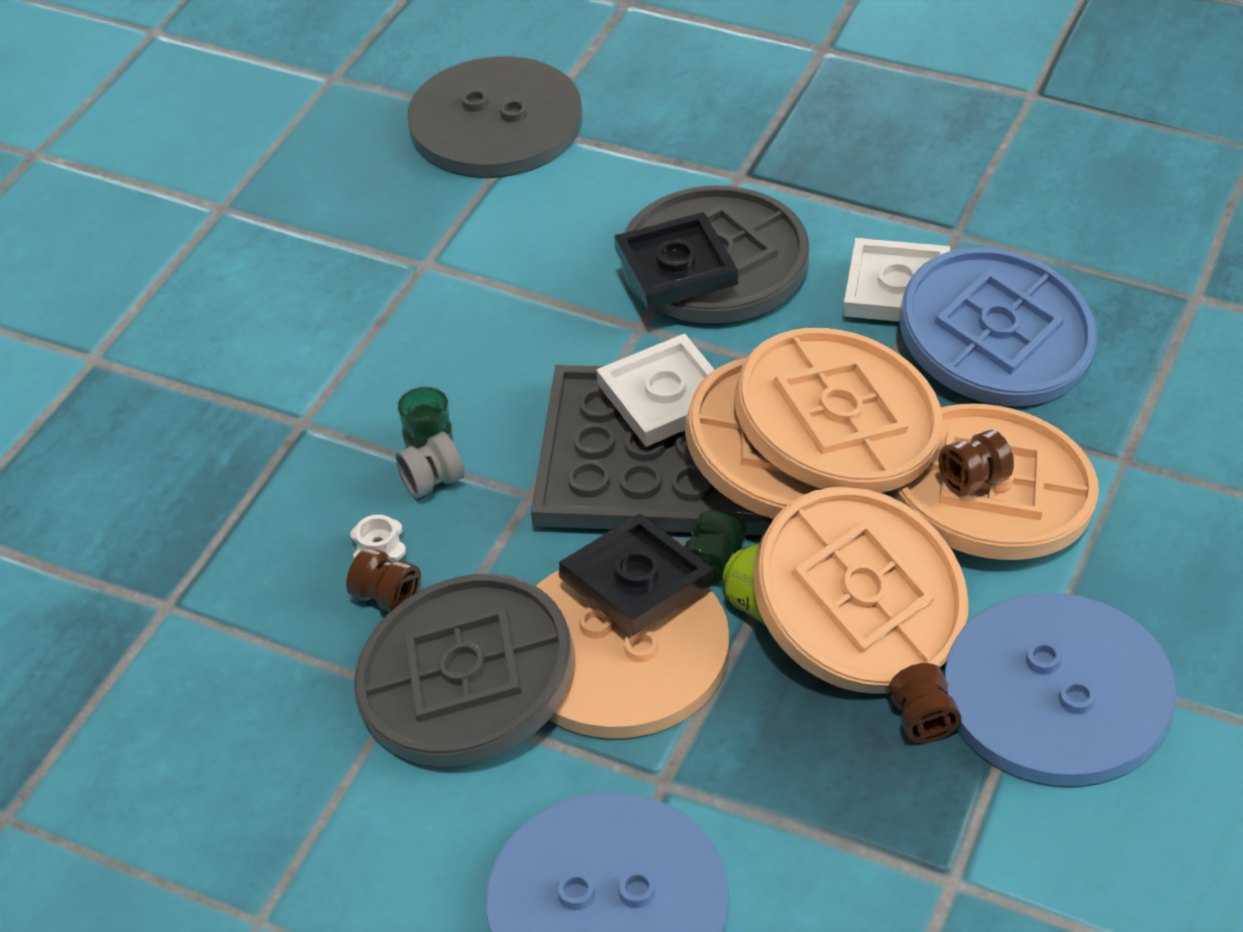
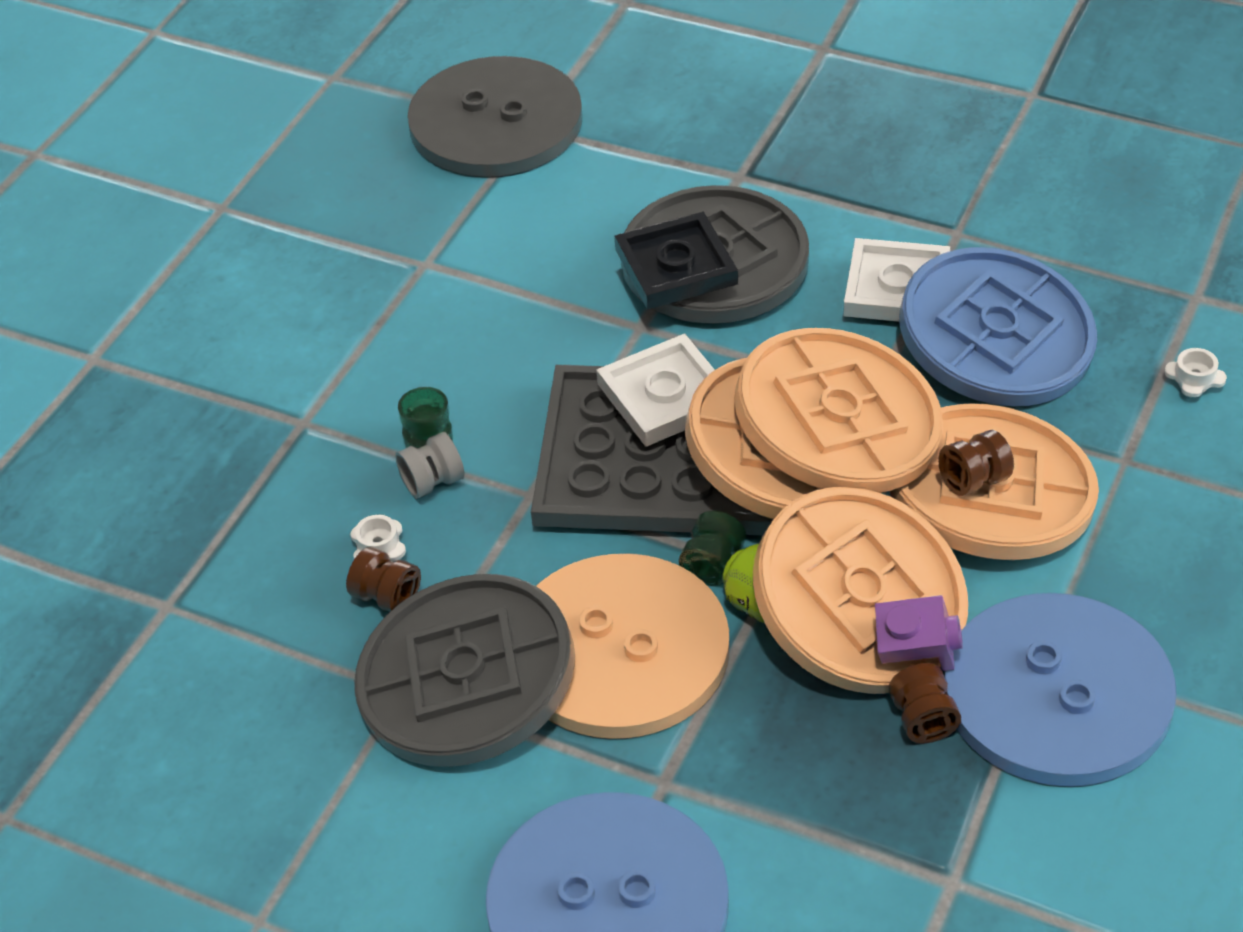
(636, 574): black plate -> none
(917, 631): none -> medium lavender bracket
(1196, 371): none -> white plate

